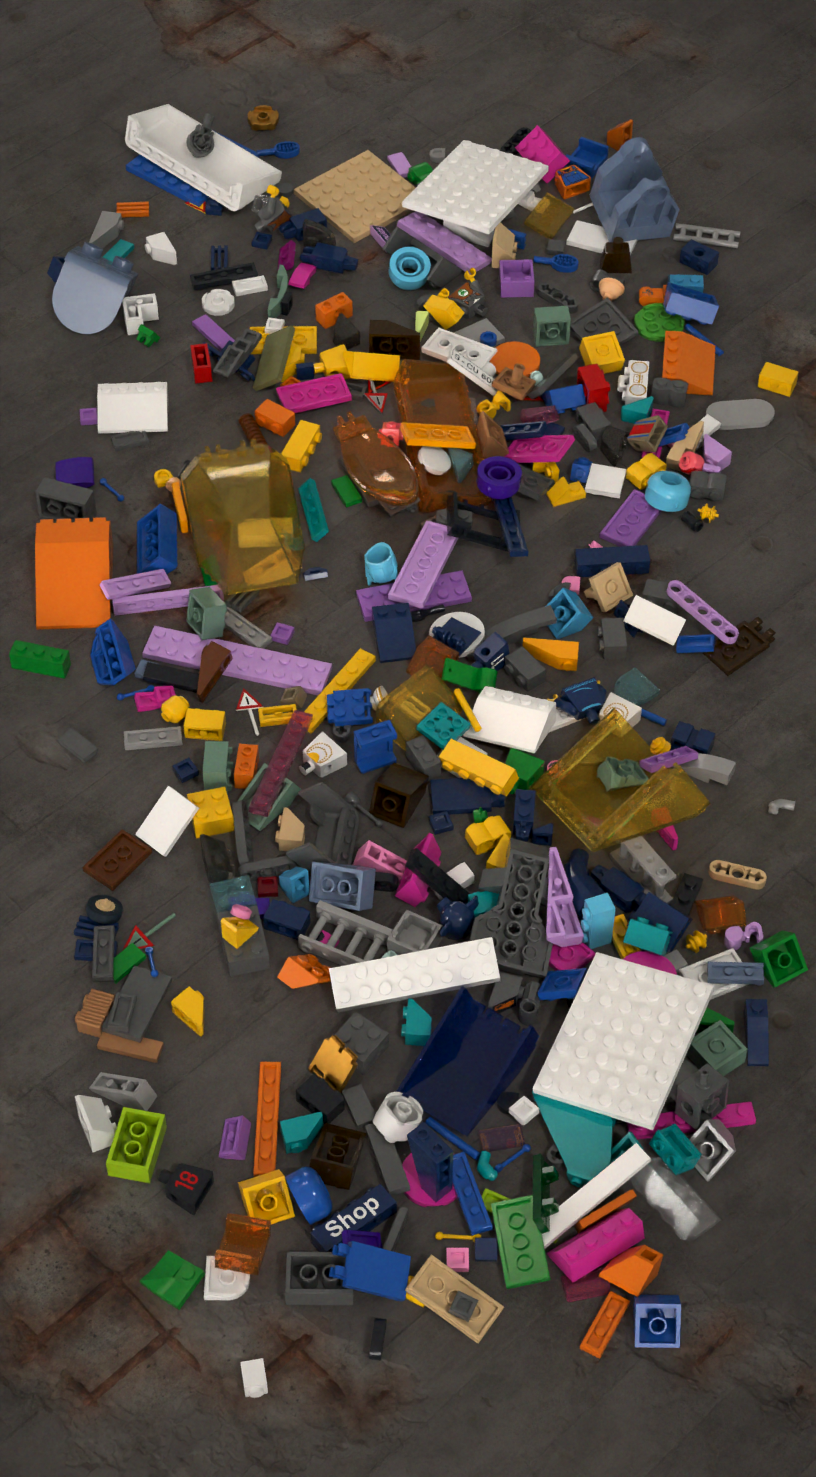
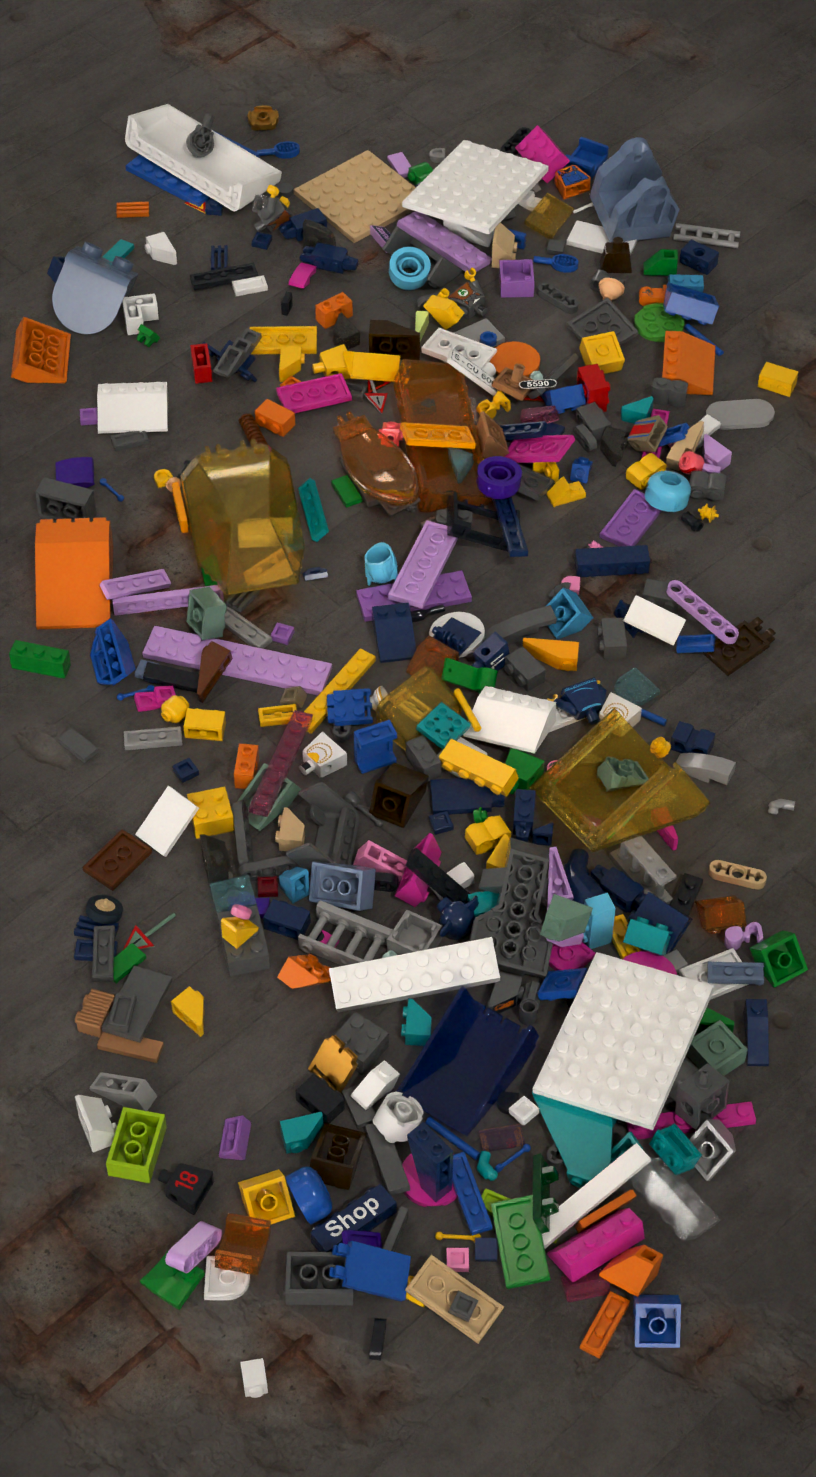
(40, 353): none -> orange slope
(107, 228): light grey slope -> none
(149, 951): blue hinge -> none
(157, 540): blue slope -> none
(193, 1247): none -> lavender beam
(212, 331): medium lavender tile -> none
(217, 765): sand green container -> none
(218, 302): white tile -> none
(248, 703): piece -> none
(267, 1118): orange tile -> none
(274, 307): sand green slope -> none
(274, 325): white tile -> none
(274, 358): olive tile -> none
(287, 255): magenta plate -> none
(302, 445): yellow brick -> none
(305, 371): dark blue tile -> none
(375, 1085): none -> white slope
(434, 459): white tile -> none
(537, 383): none -> sticker
(551, 326): sand green brick -> none
(565, 919): none -> sand green slope
(605, 480): white tile -> none
(609, 587): tan bracket -> none
(620, 134): orange slope -> none
(637, 380): white piece -> none
(662, 263): none -> green slope
(668, 758): medium lavender tile -> none
(696, 941): yellow wheel -> none

